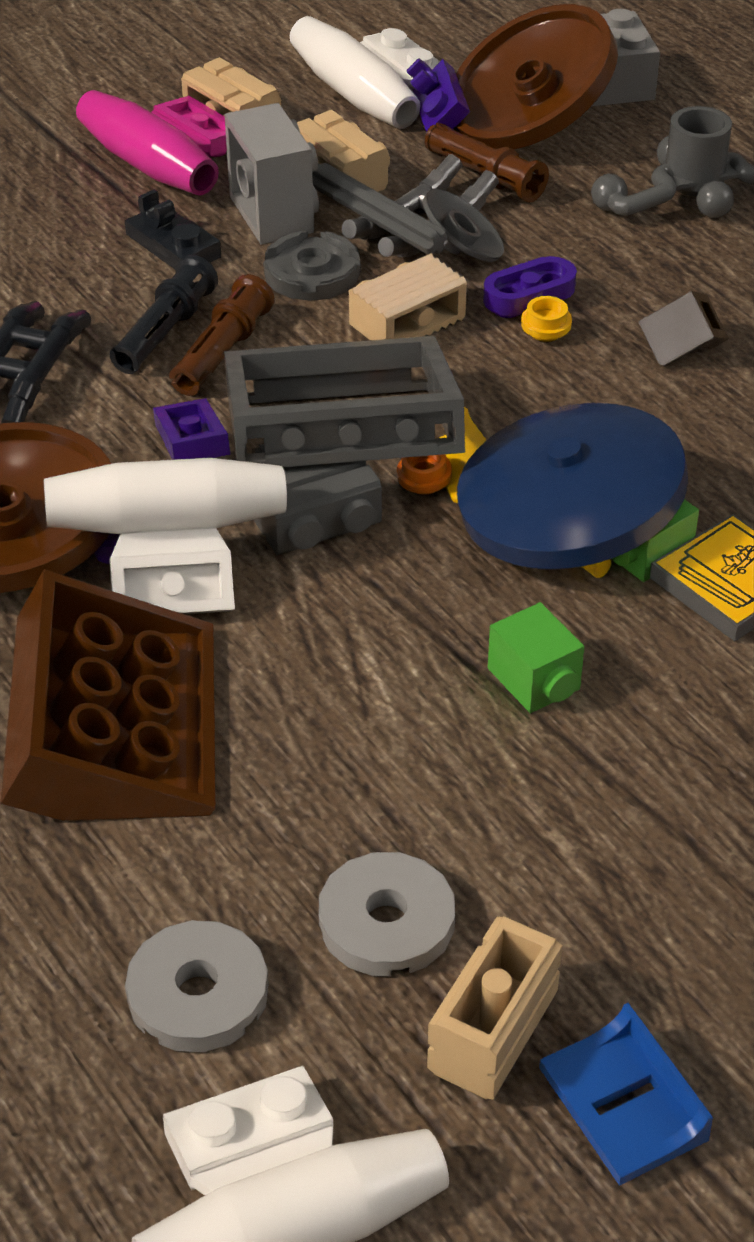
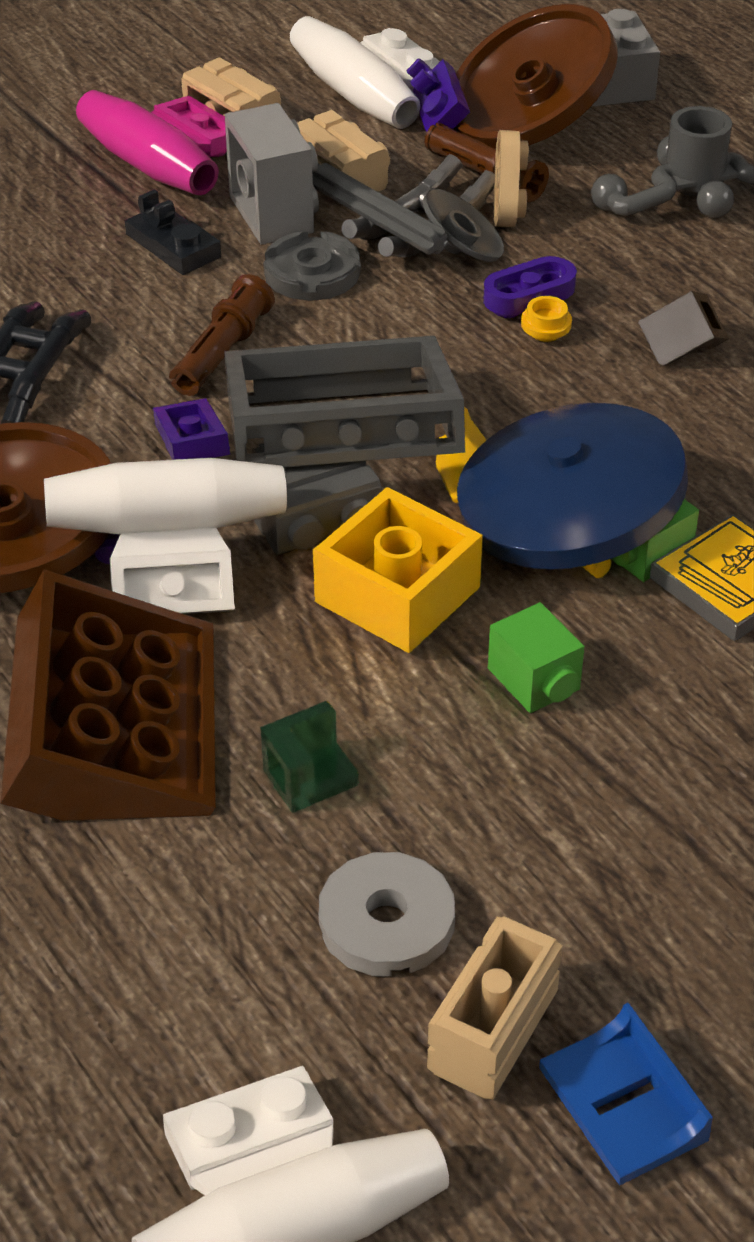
(175, 299): black pin -> none
(192, 951): light grey tile -> none
(305, 758): none -> clear green panel
(397, 569): none -> yellow brick
(408, 300): tan brick -> none
(424, 473): orange plate -> none
(509, 159): none -> tan plate

